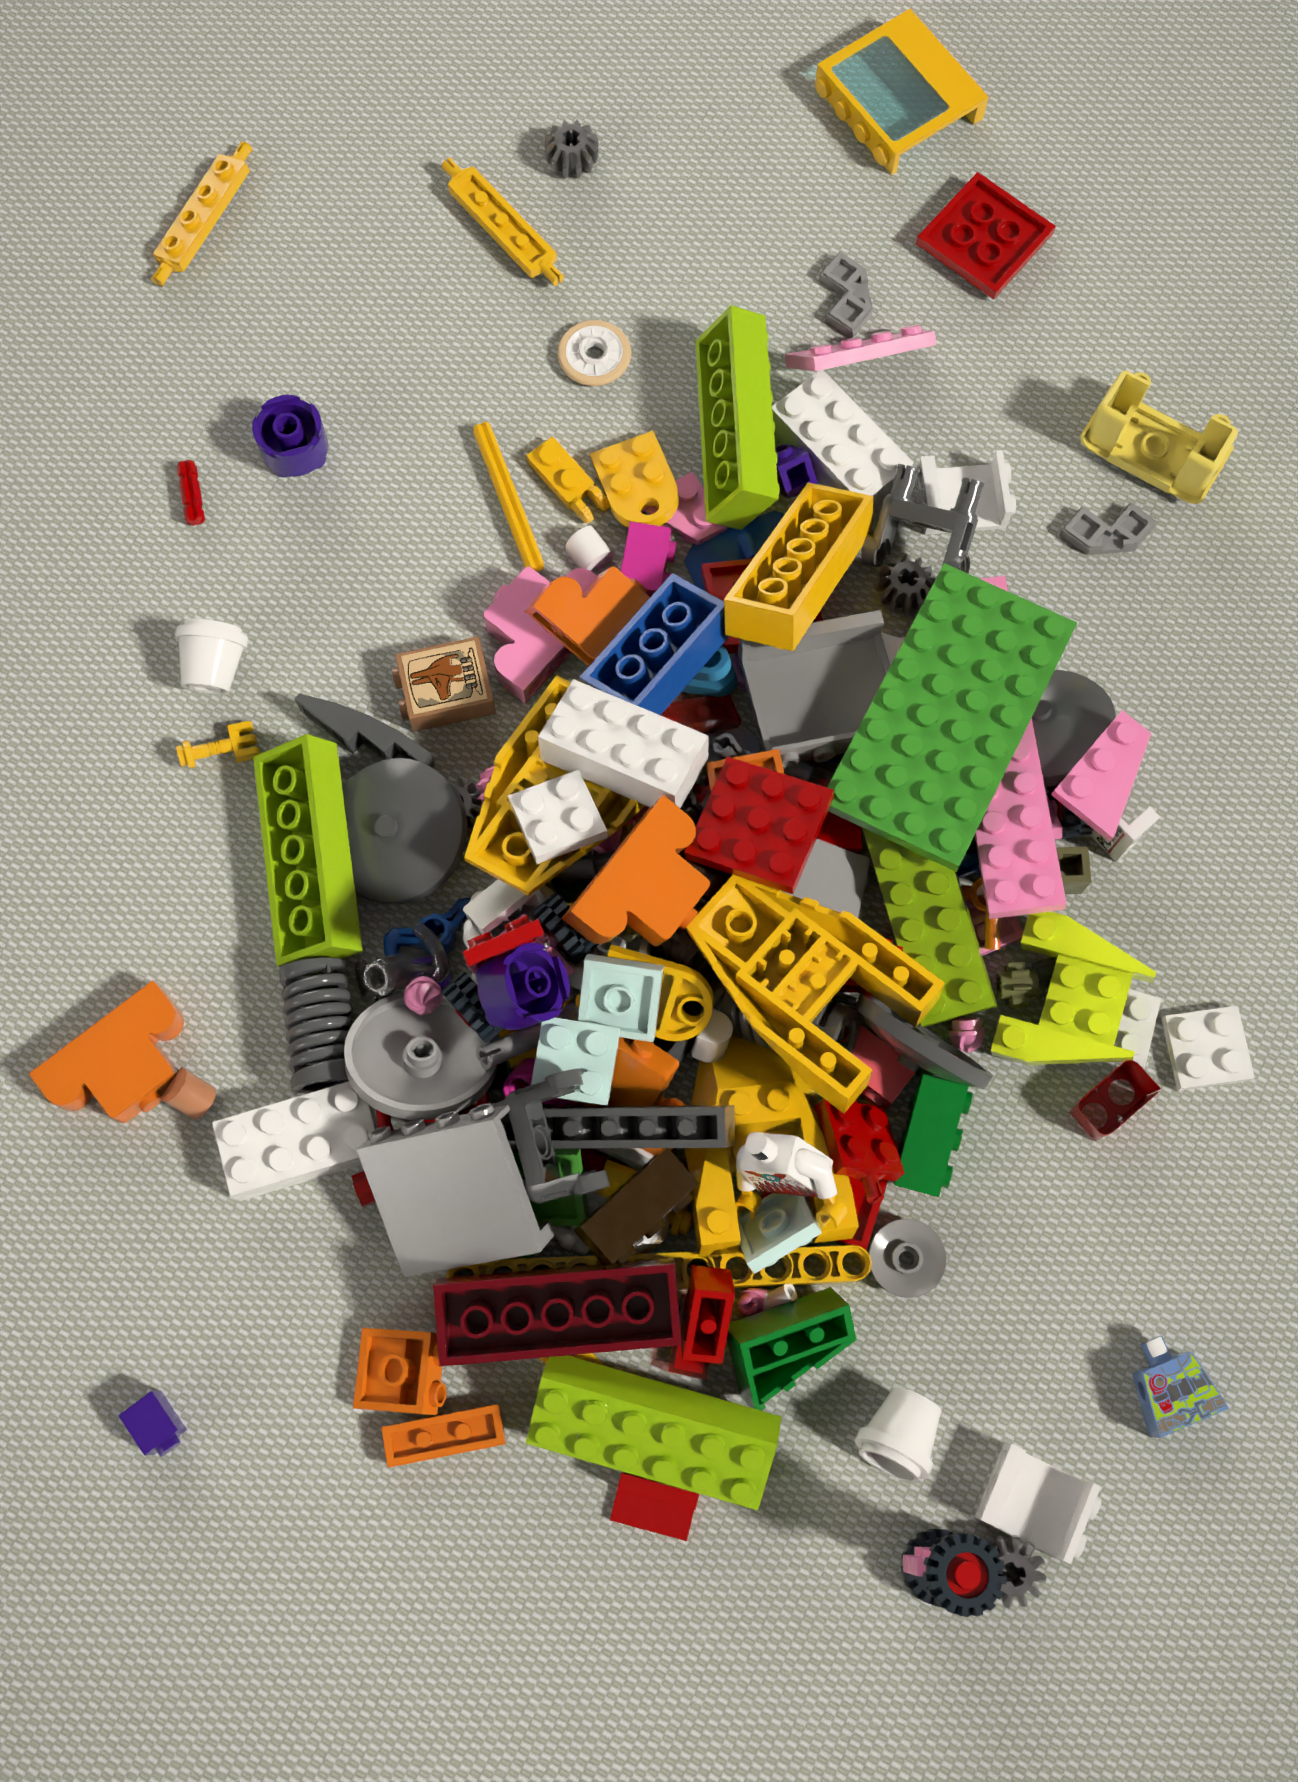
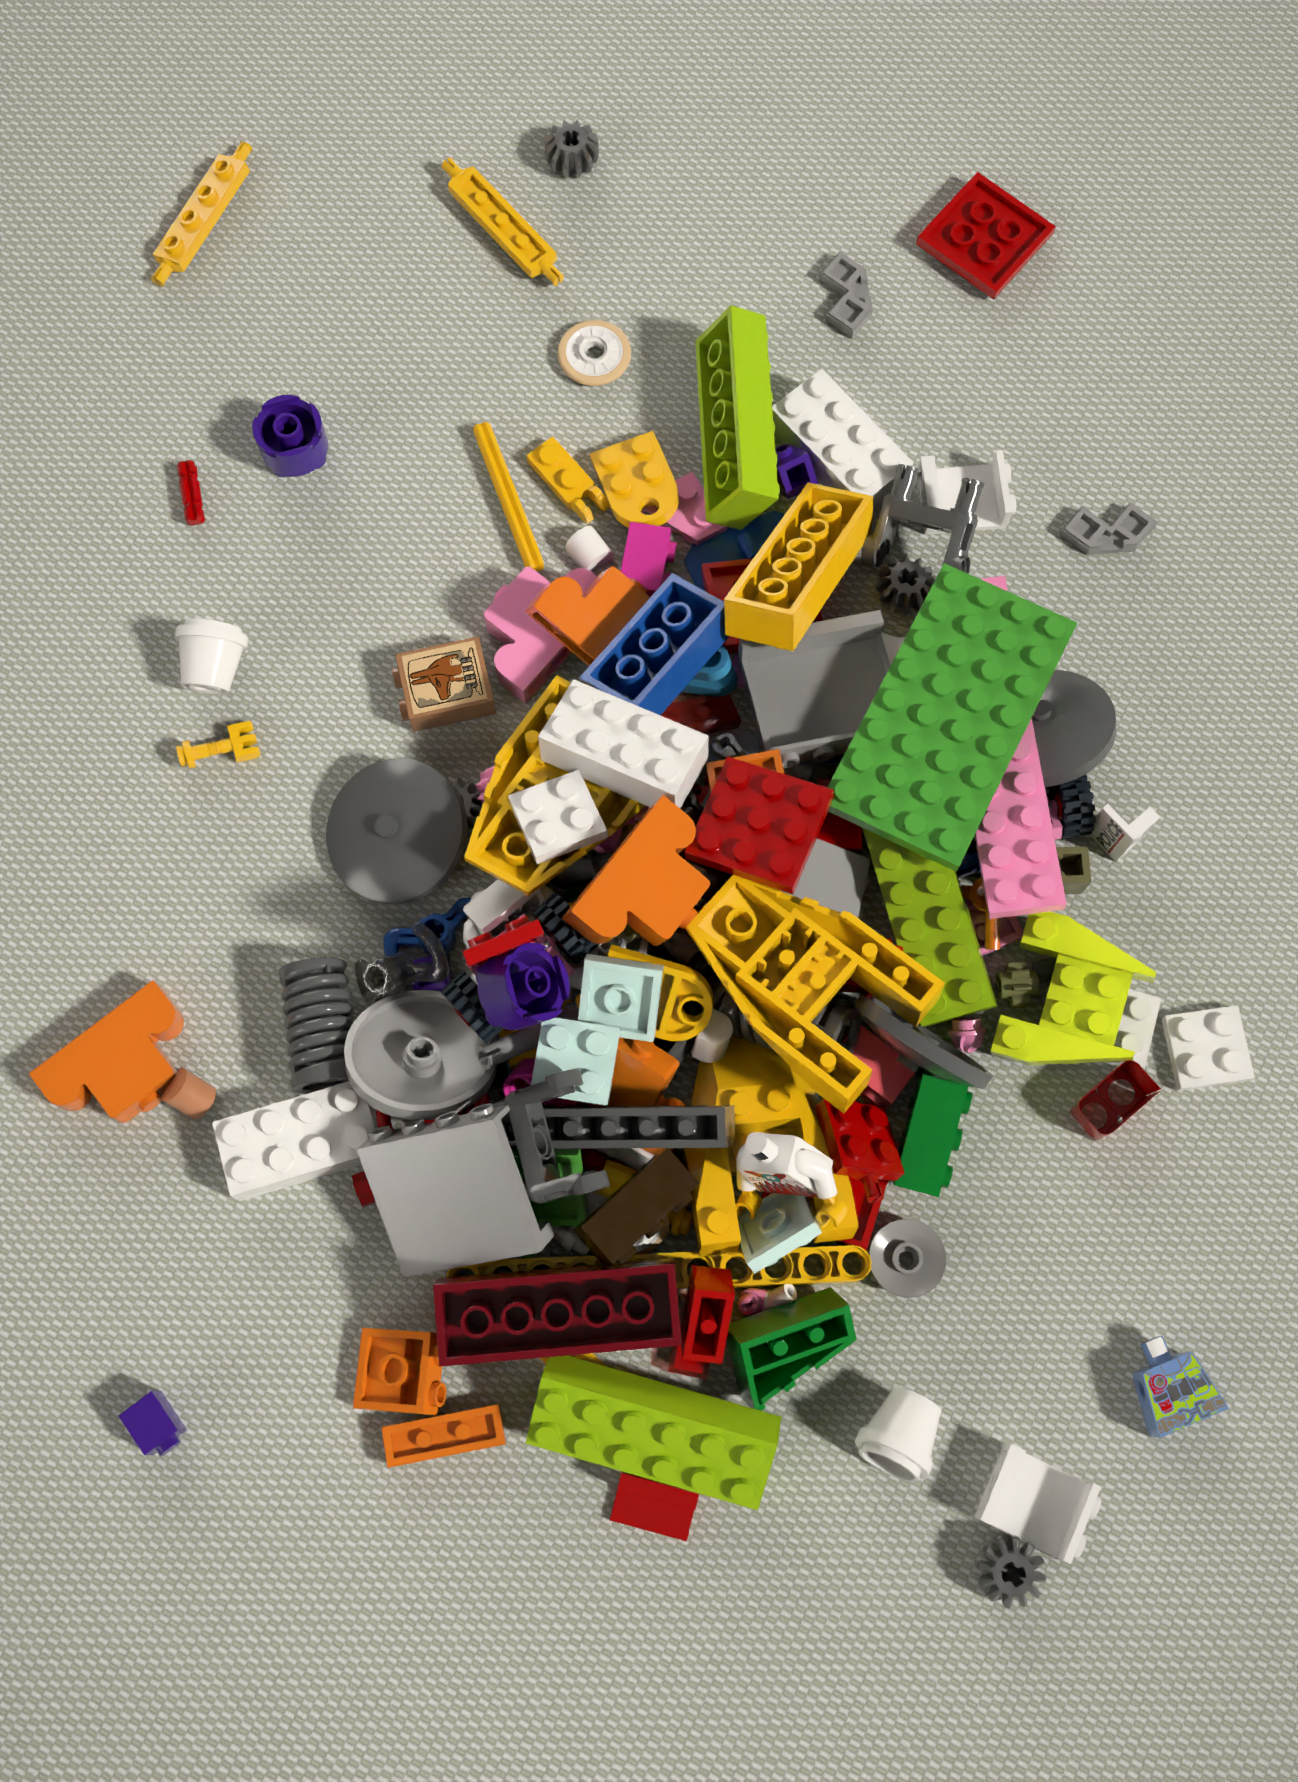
(307, 851): lime brick -> none
(356, 728): dark grey slope -> none
(423, 995): bright pink plate -> none
(859, 350): bright pink wing -> none
(898, 88): panel -> none
(953, 1571): black plate -> none
(1104, 775): bright pink wing -> none
(1155, 444): light yellow container -> none

